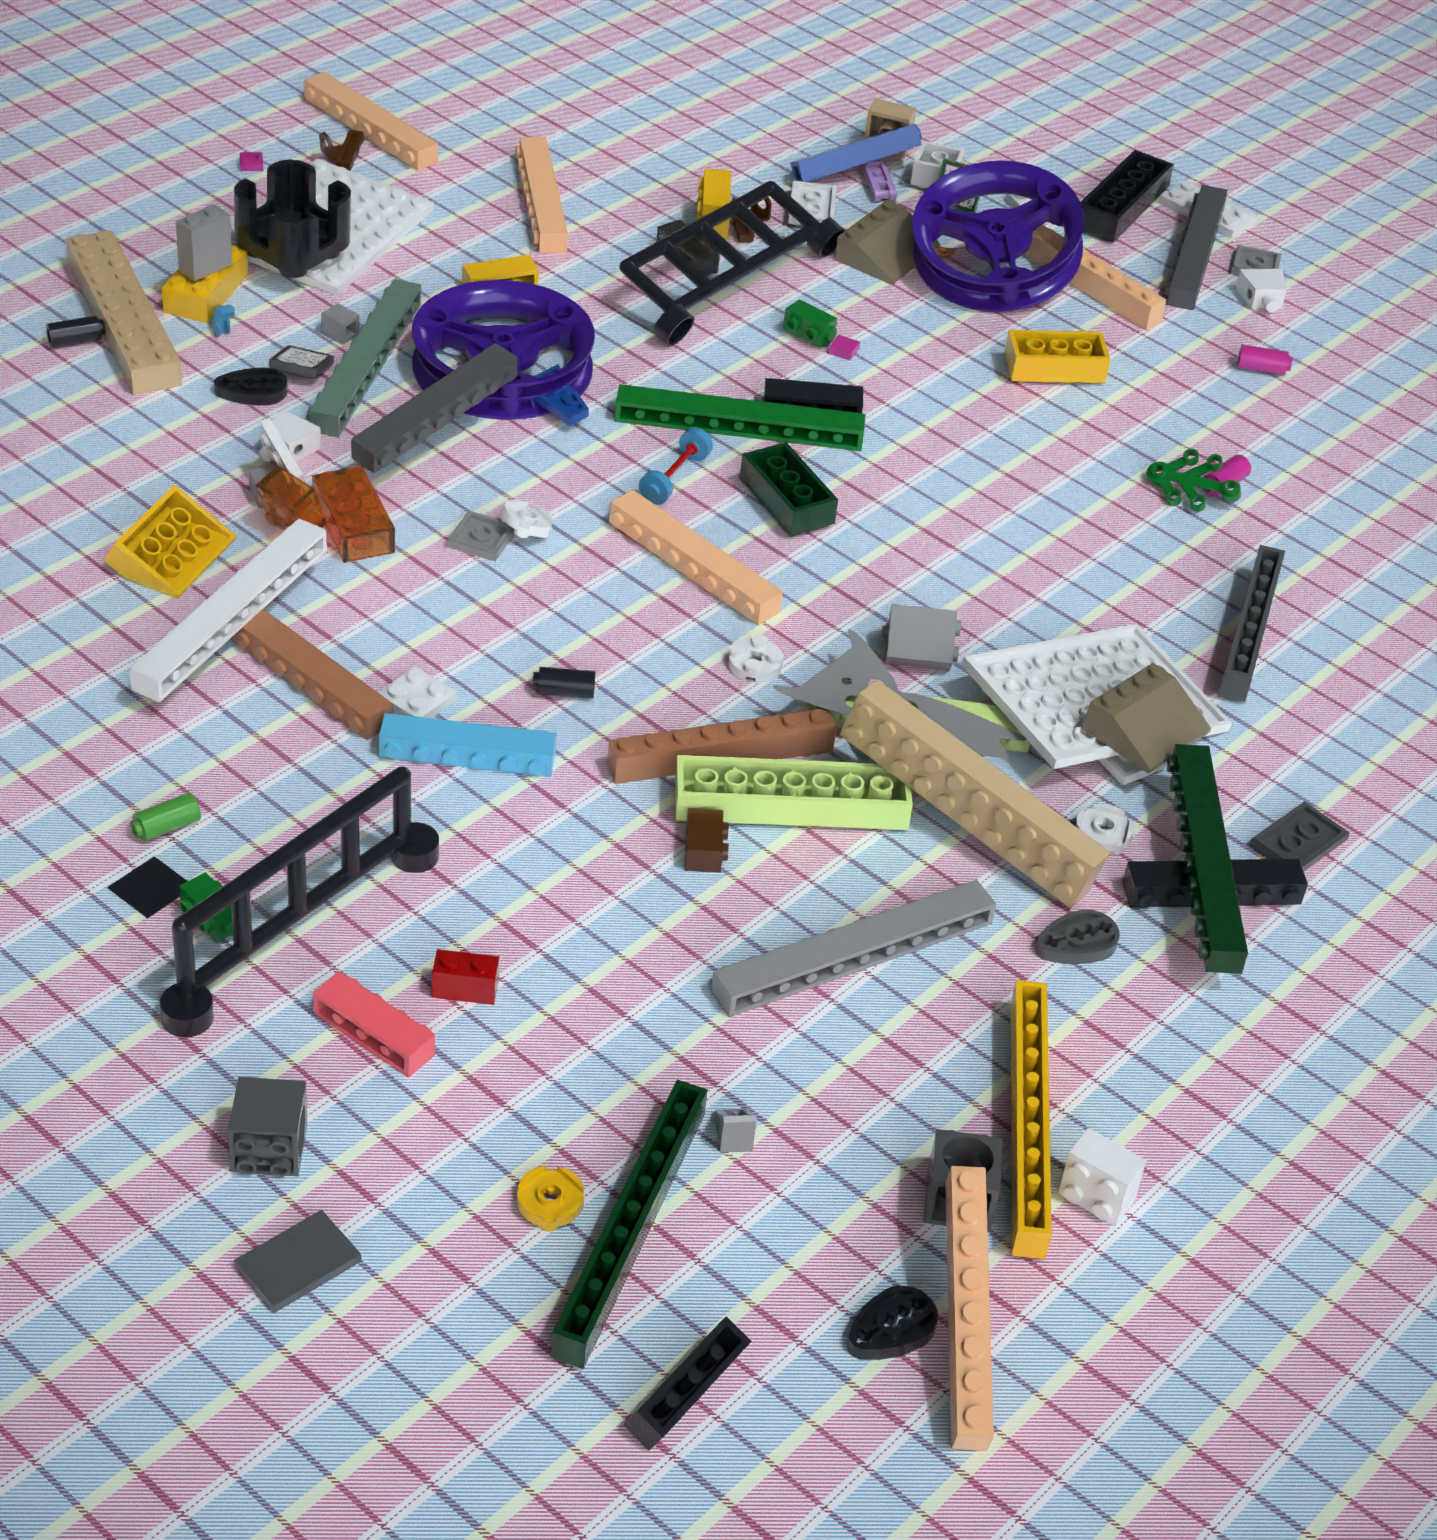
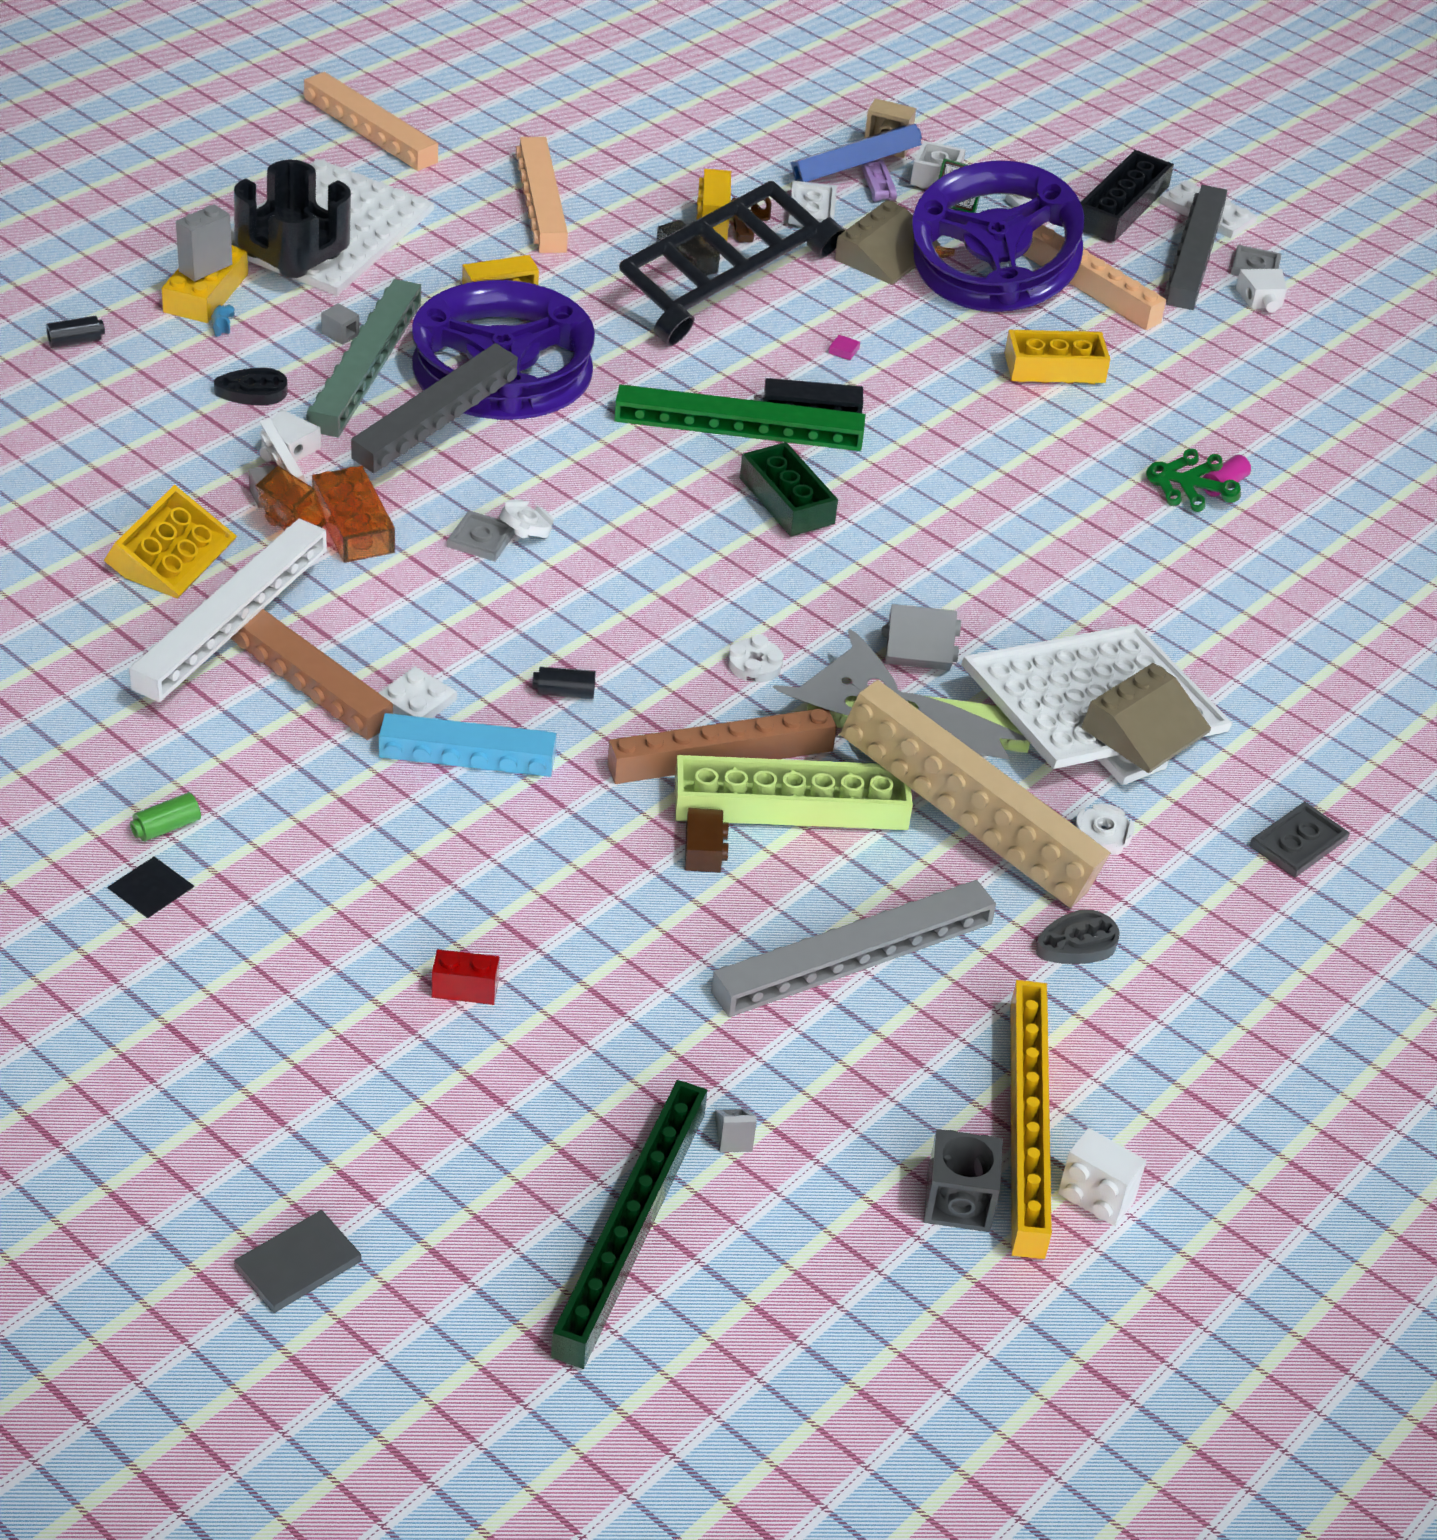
(126, 312): tan brick -> none
(195, 891): green brick -> none
(251, 161): dark pink tile -> none
(268, 1126): dark grey brick -> none
(301, 361): tile -> none
(343, 154): reddish brown piece -> none
(374, 1023): coral brick -> none
(412, 848): black fence -> none
(550, 1213): yellow plate -> none
(564, 402): blue wing -> none
(655, 485): dark azure axle -> none
(687, 1383): black brick -> none
(695, 557): light nougat brick -> none
(810, 323): green brick -> none
(888, 1341): black piece -> none
(969, 1309): light nougat brick -> none
(1207, 860): dark green brick -> none
(1252, 624): dark grey brick -> none
(1255, 880): black brick -> none
(1264, 359): dark pink brick -> none

